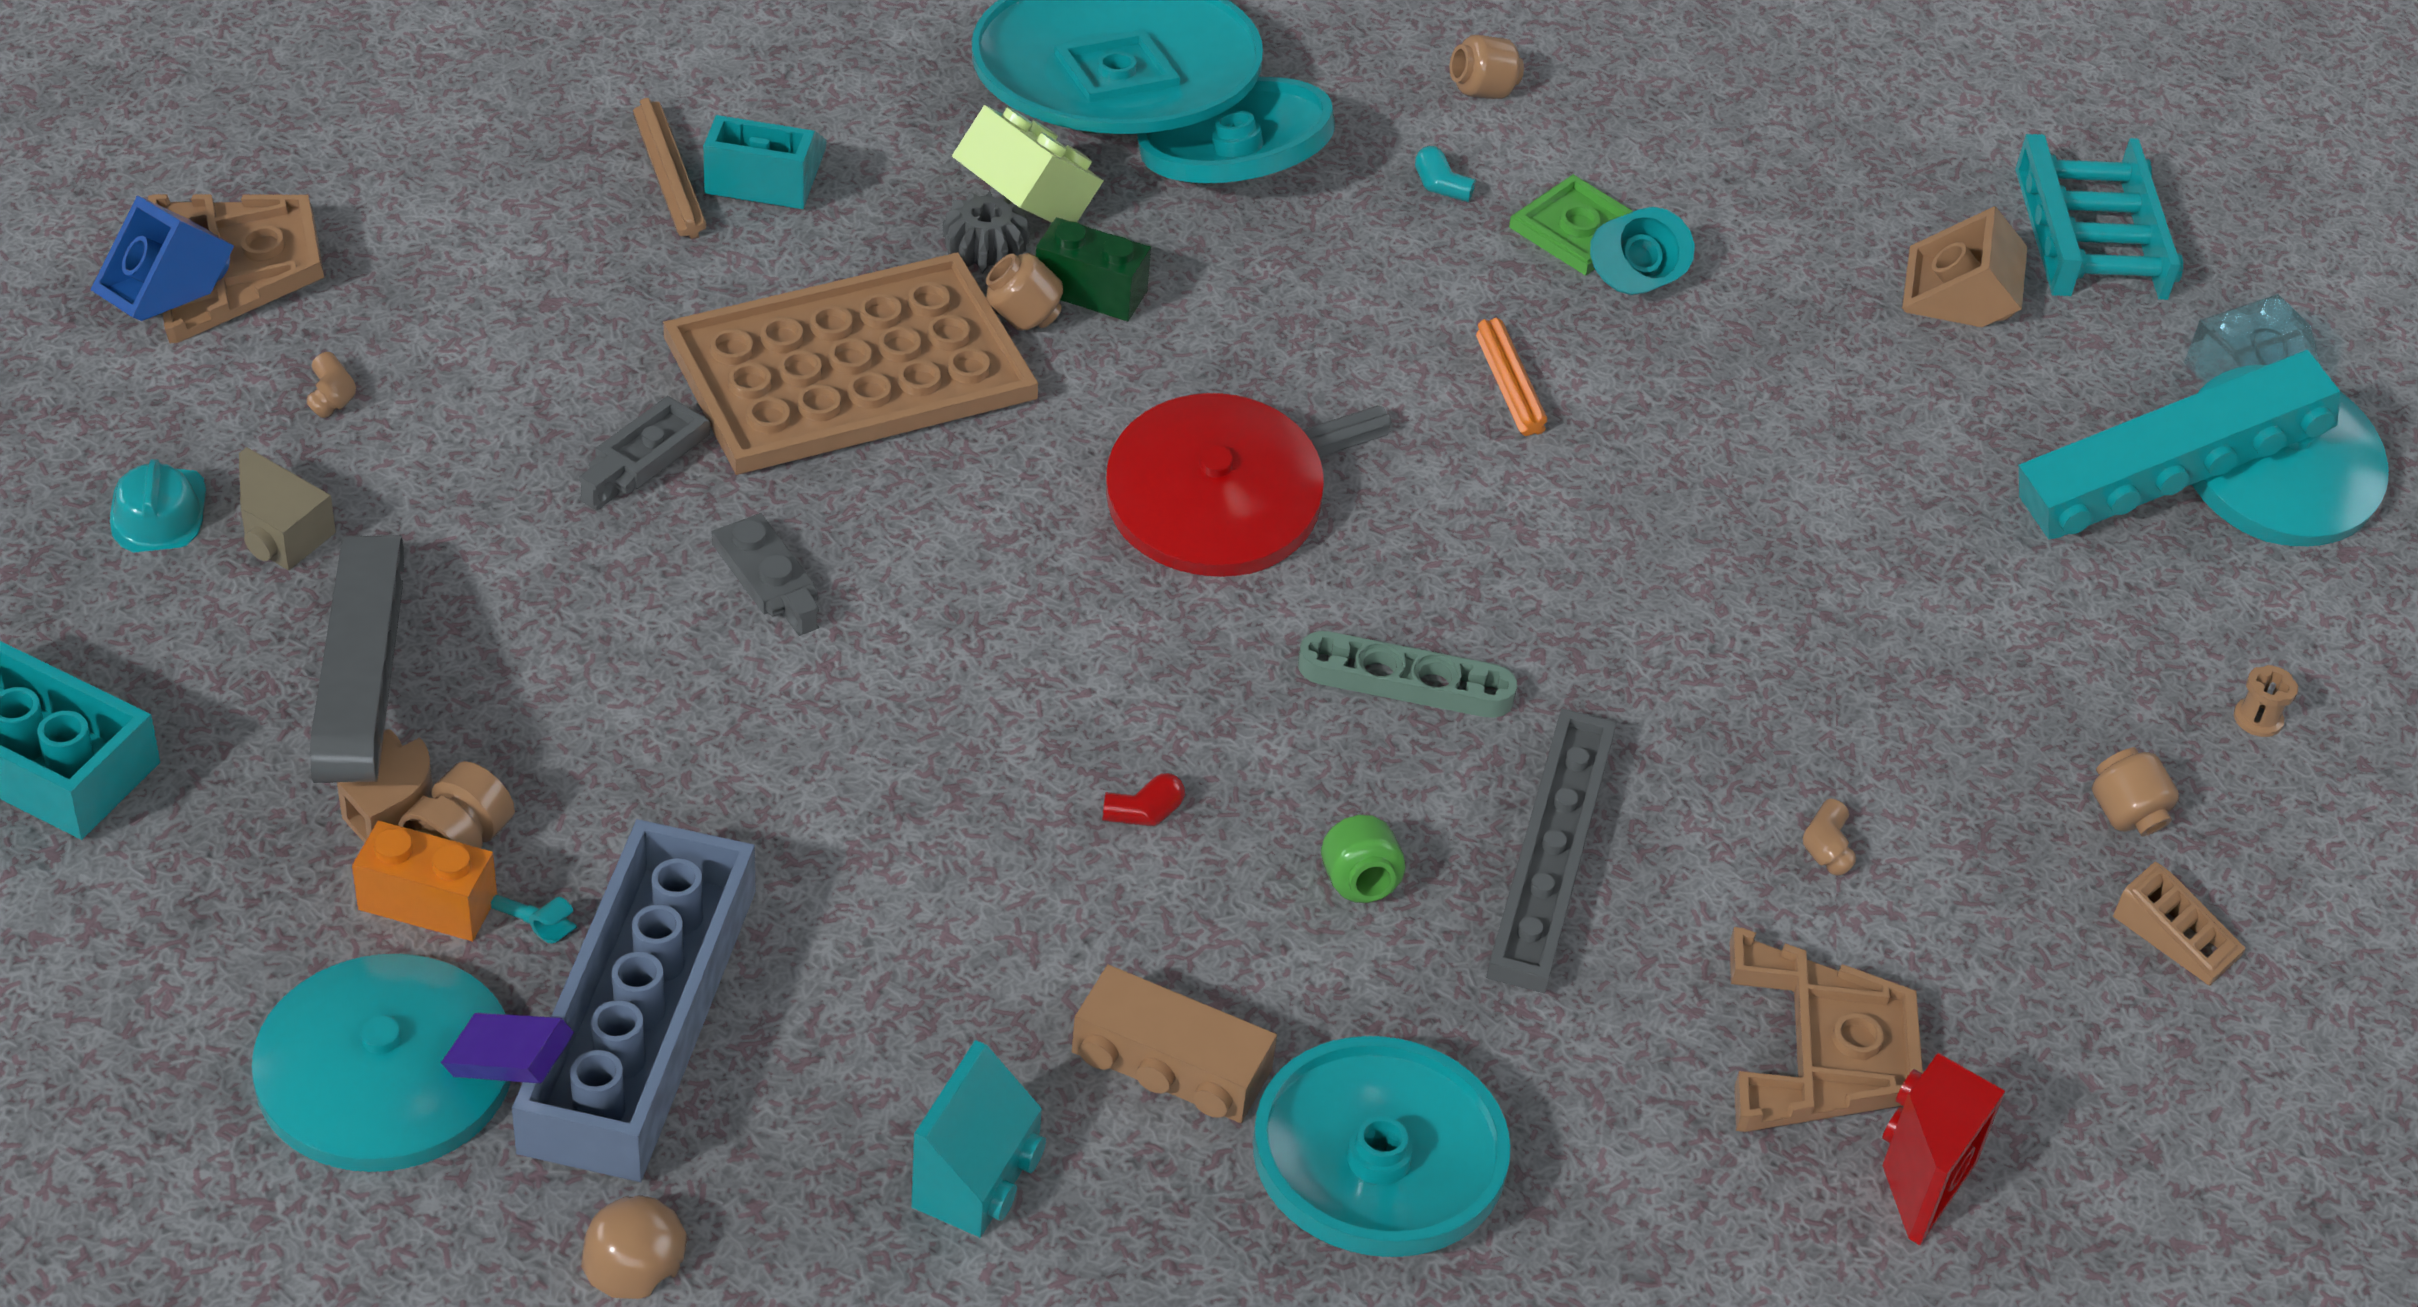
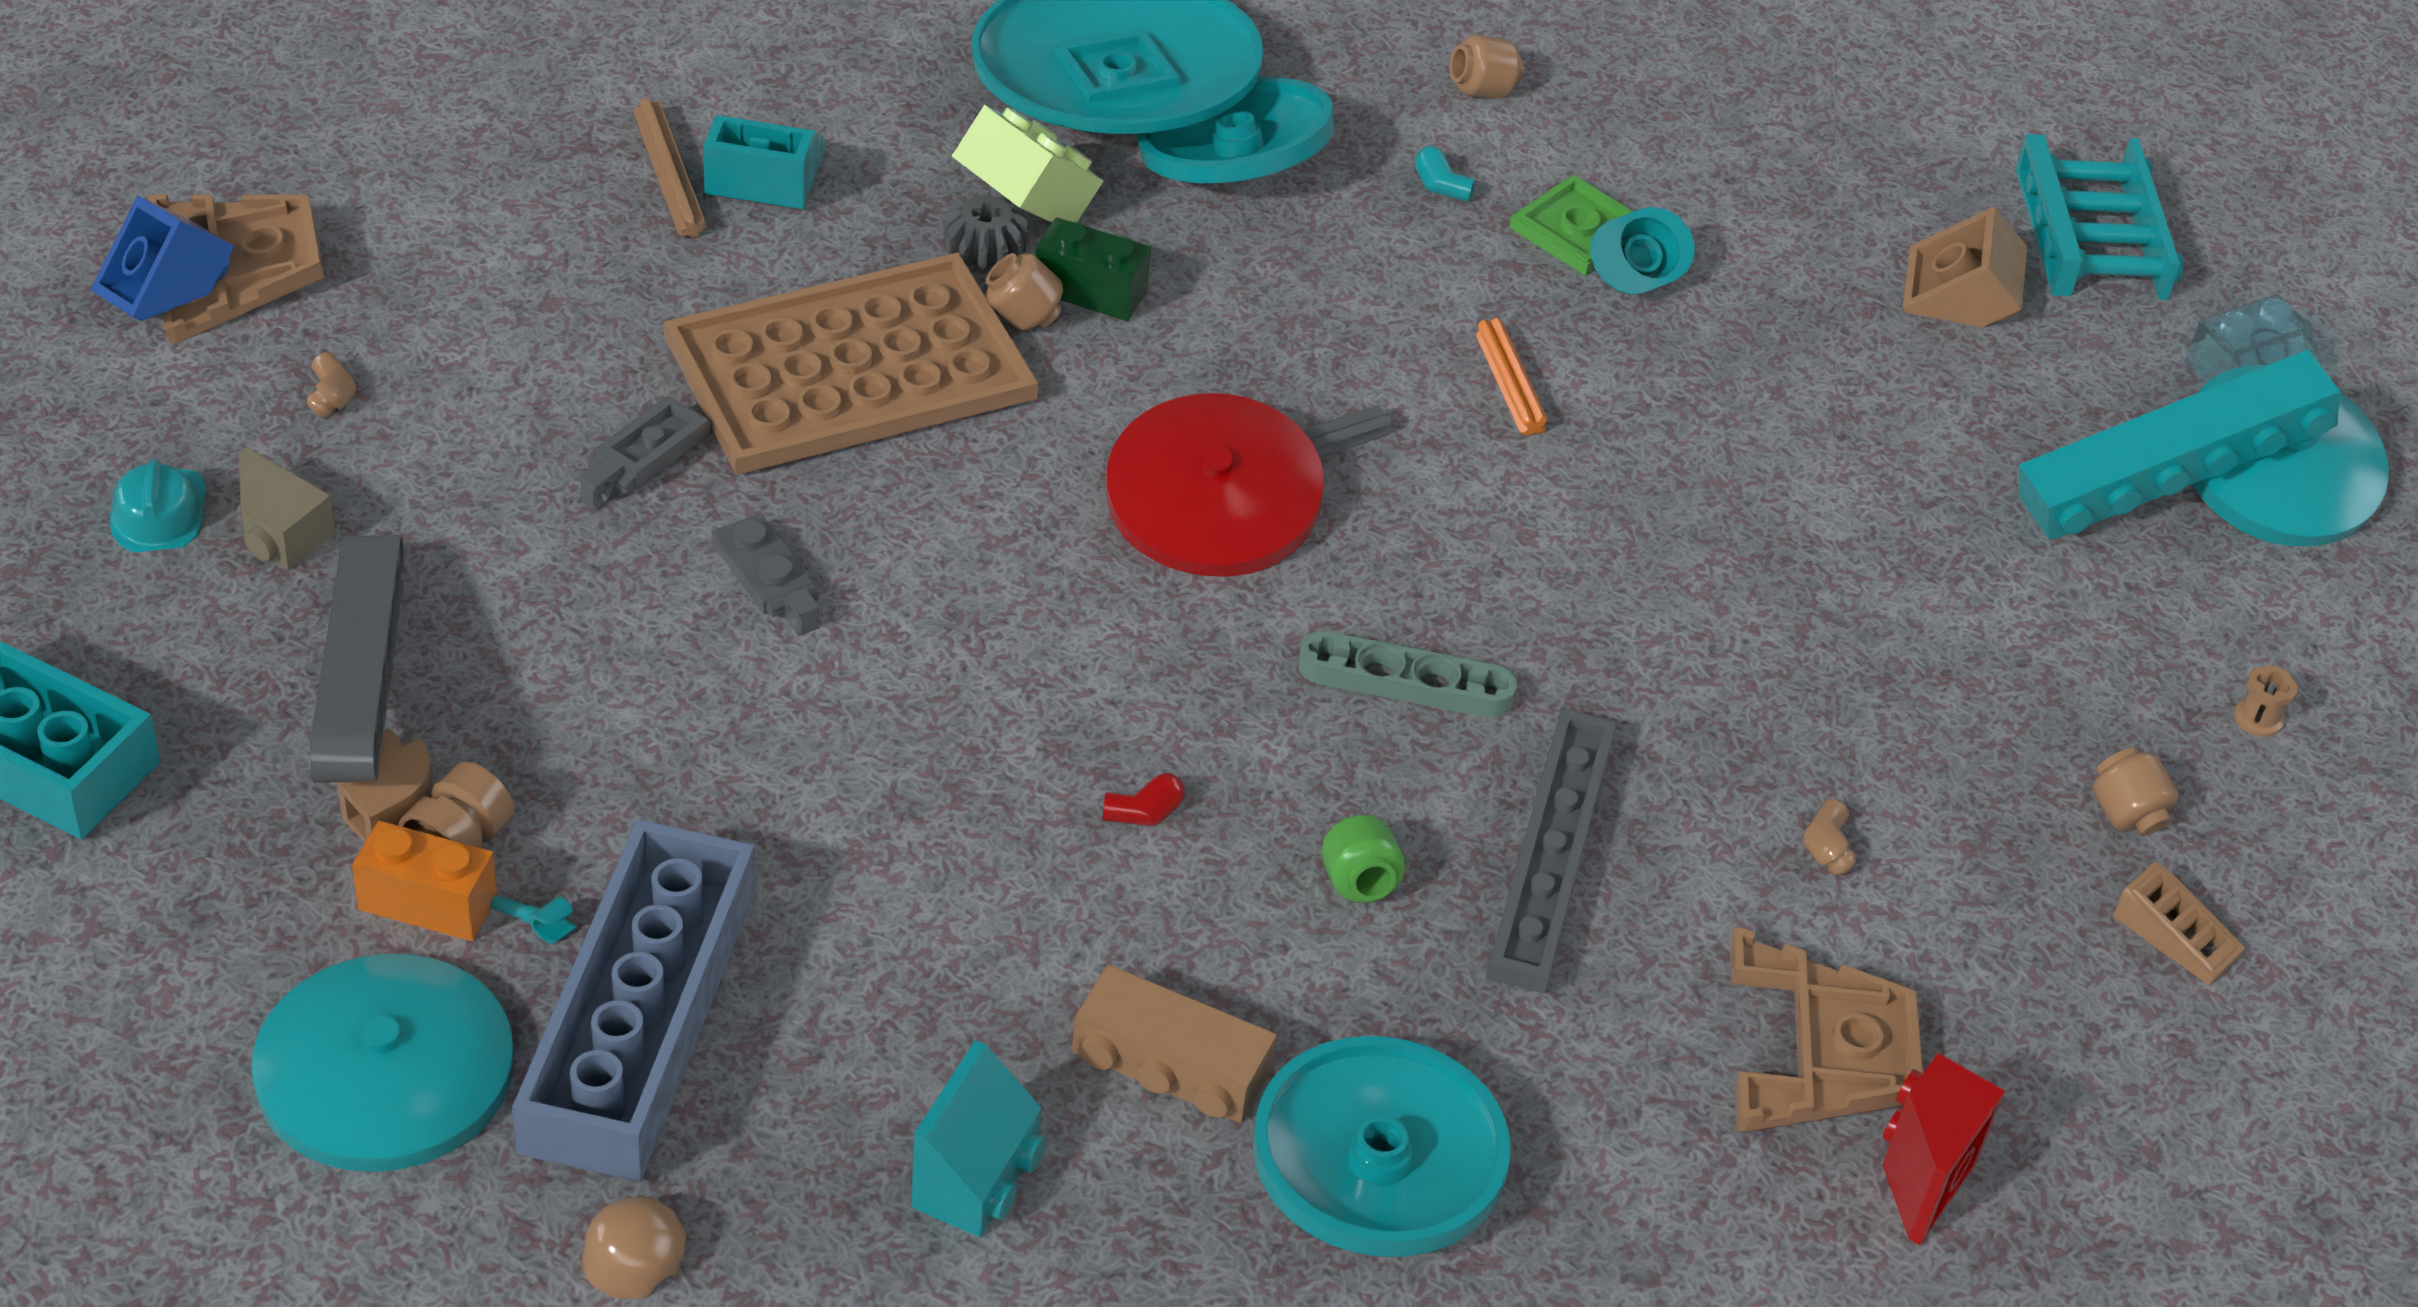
(508, 1047): dark purple tile -> none

